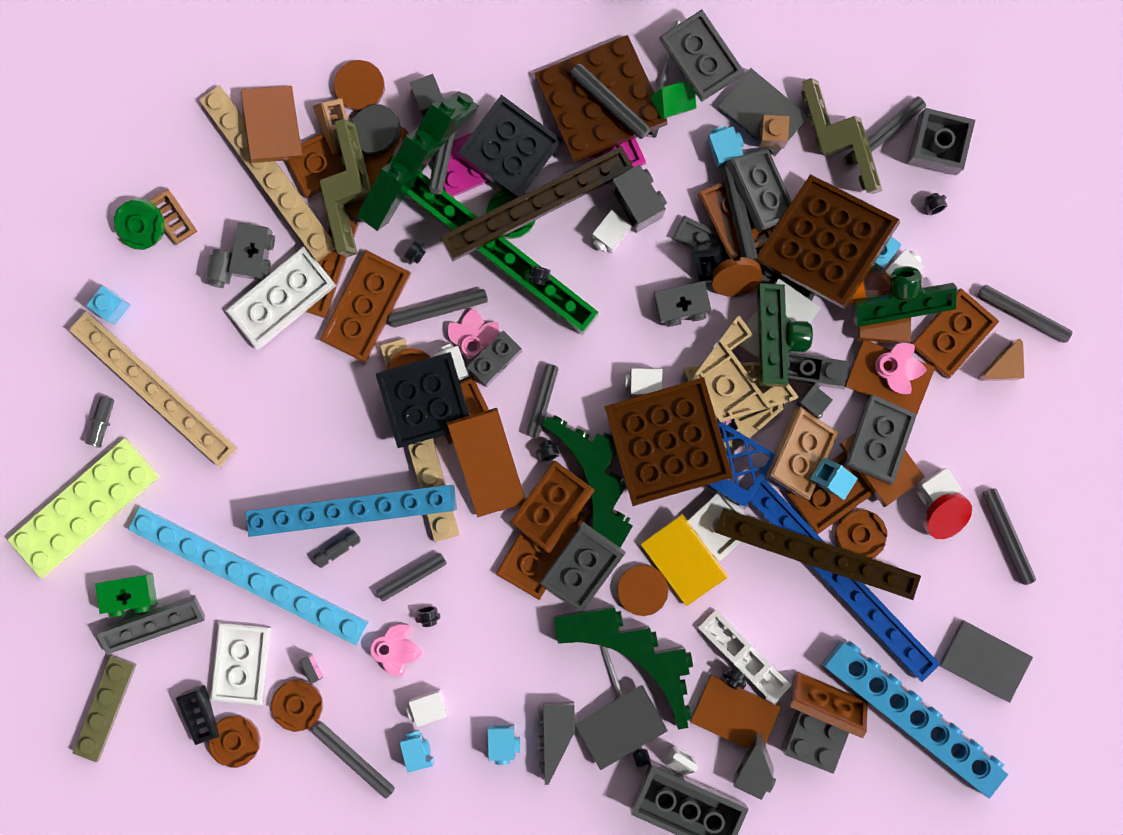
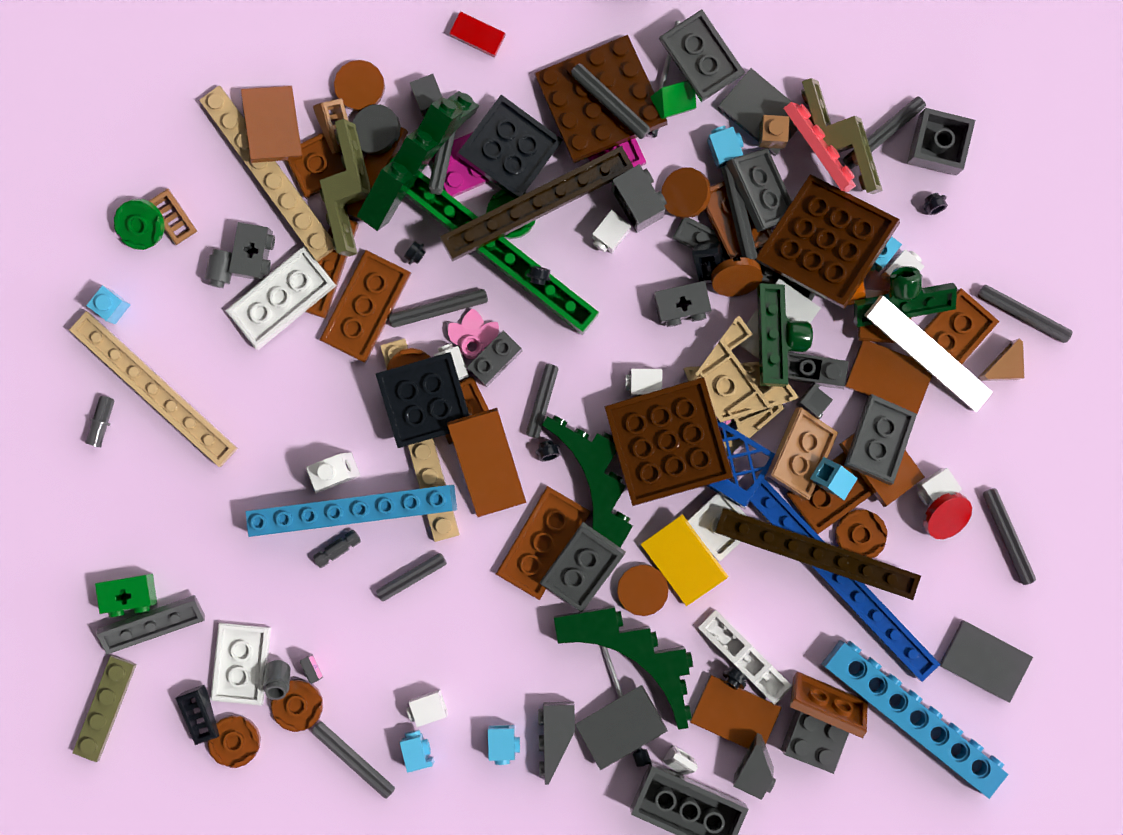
(83, 508): yellowish green plate -> none
(248, 575): medium azure plate -> none
(276, 679): none -> dark grey brick
(332, 471): none -> white torso
(399, 649): bright pink plate -> none
(428, 616): black plate -> none
(477, 34): none -> red tile
(552, 506): dark orange tile -> none
(686, 192): none -> dark orange tile
(827, 154): none -> coral plate
(903, 368): bright pink plate -> none
(928, 353): none -> white tile

